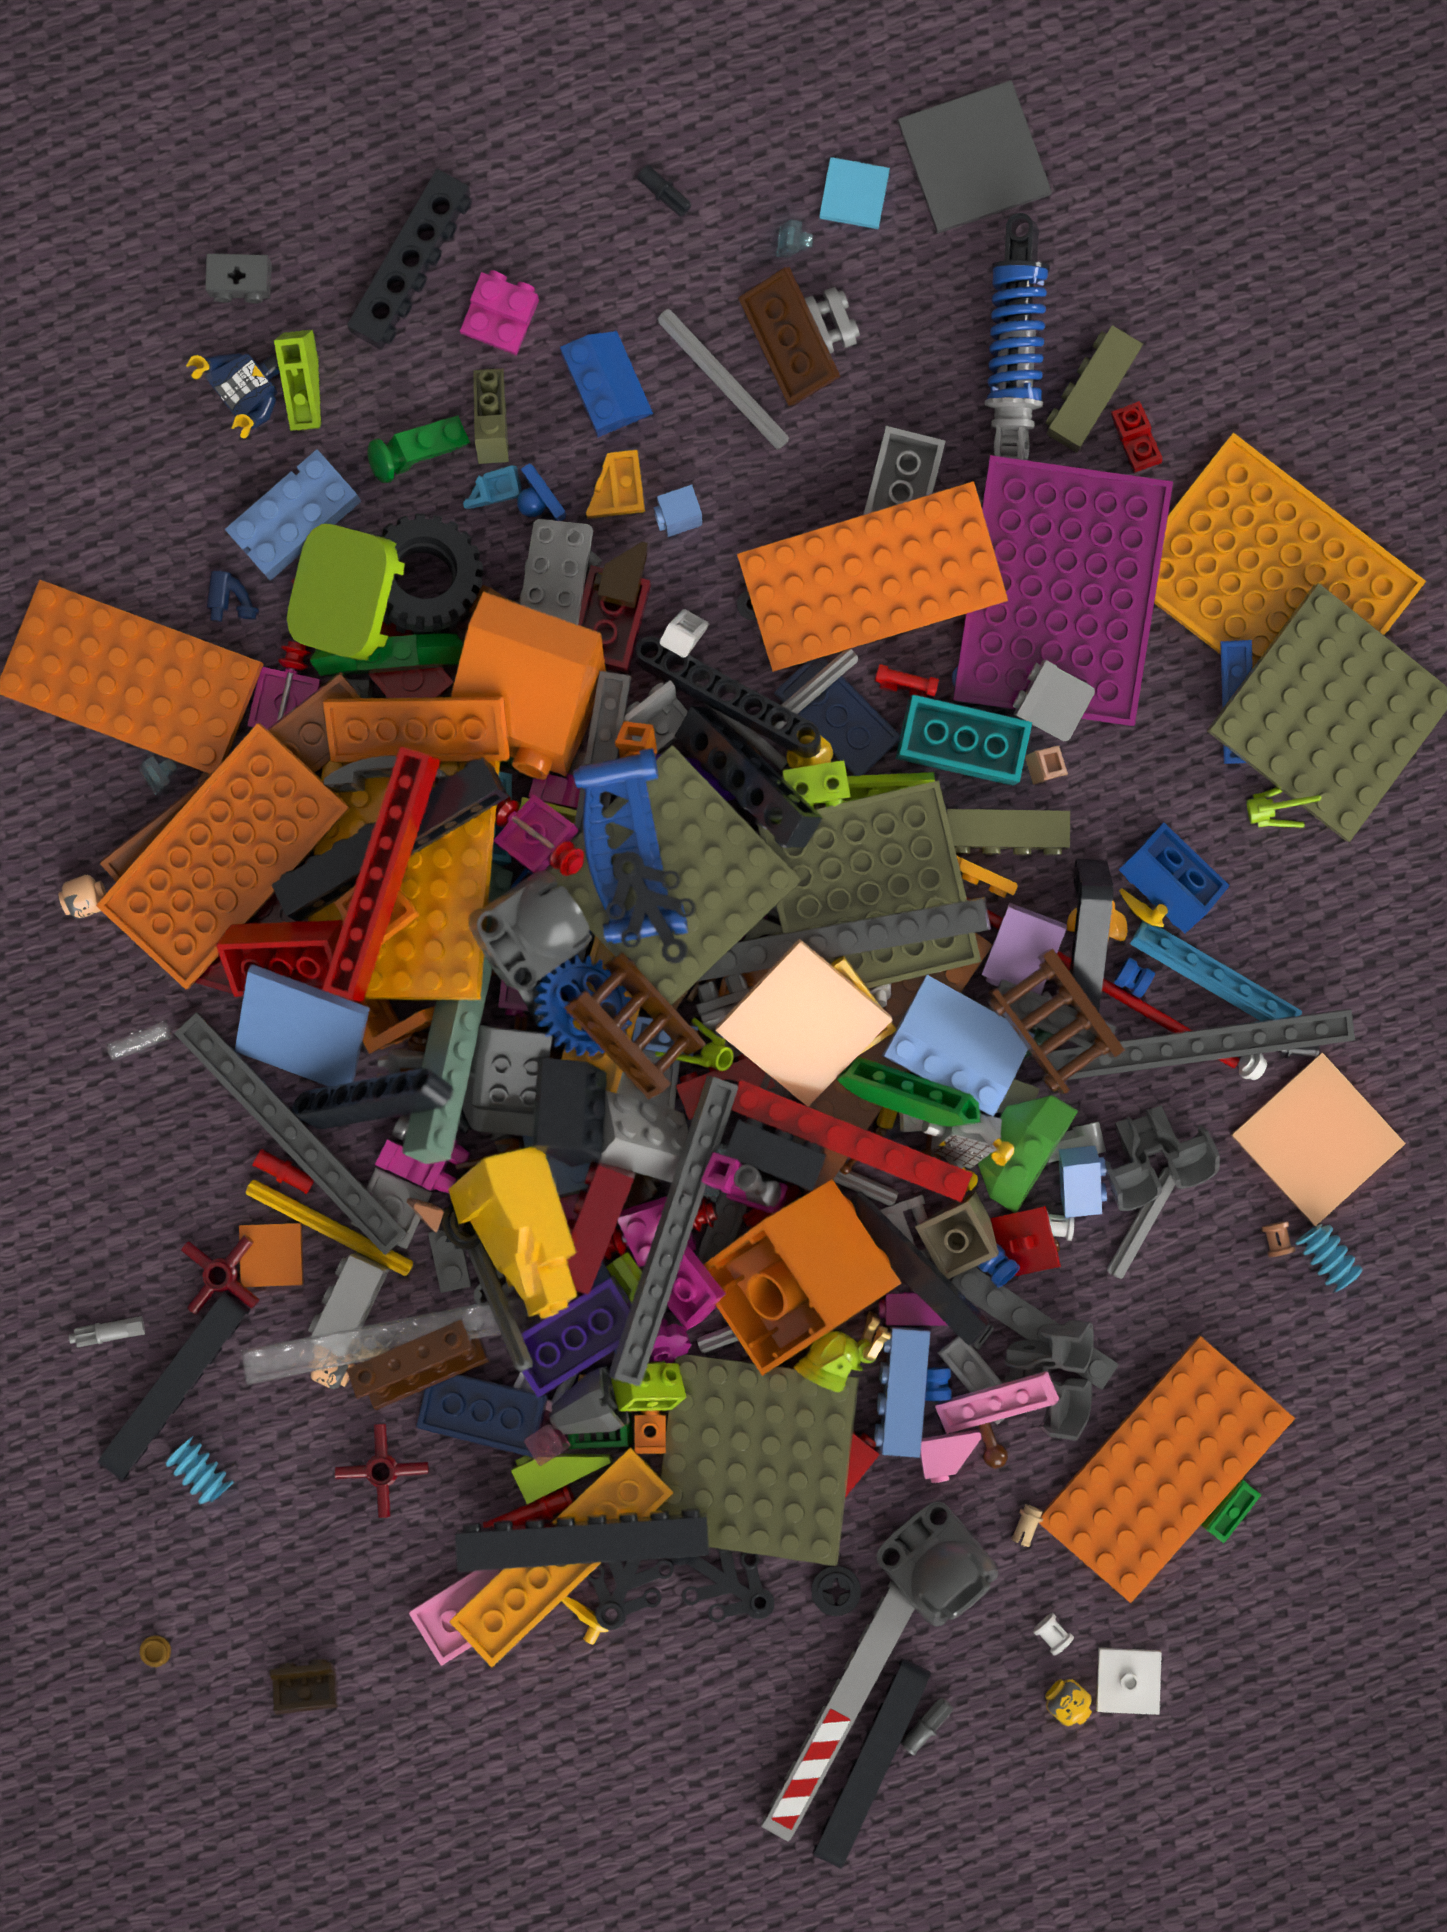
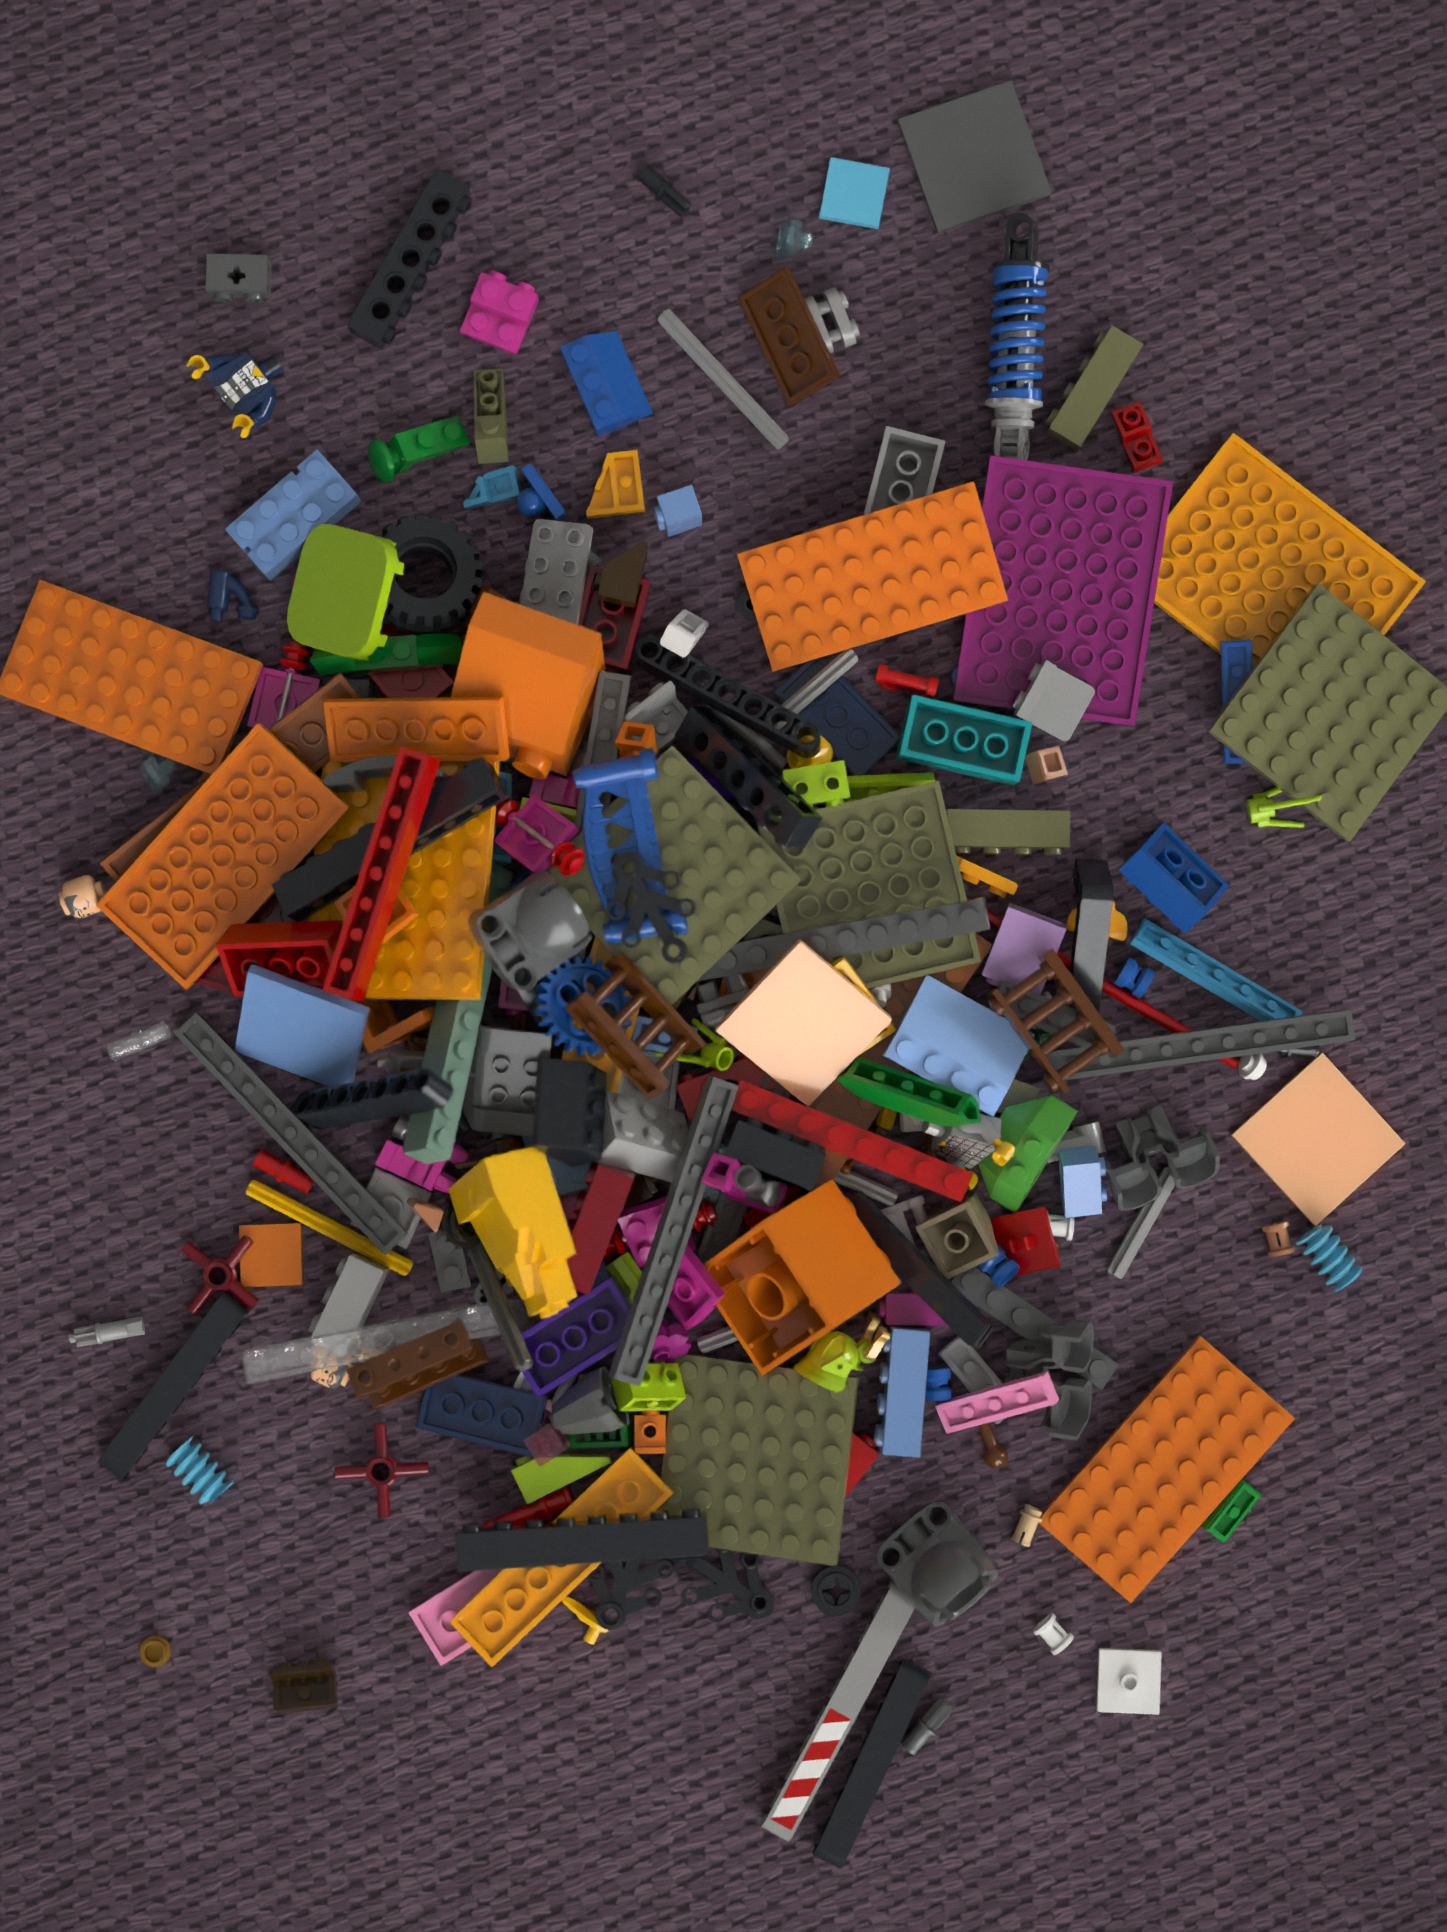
(299, 378): lime slope -> none
(946, 1453): bright pink slope -> none
(1068, 1702): yellow head -> none
(1150, 916): yellow bar -> none

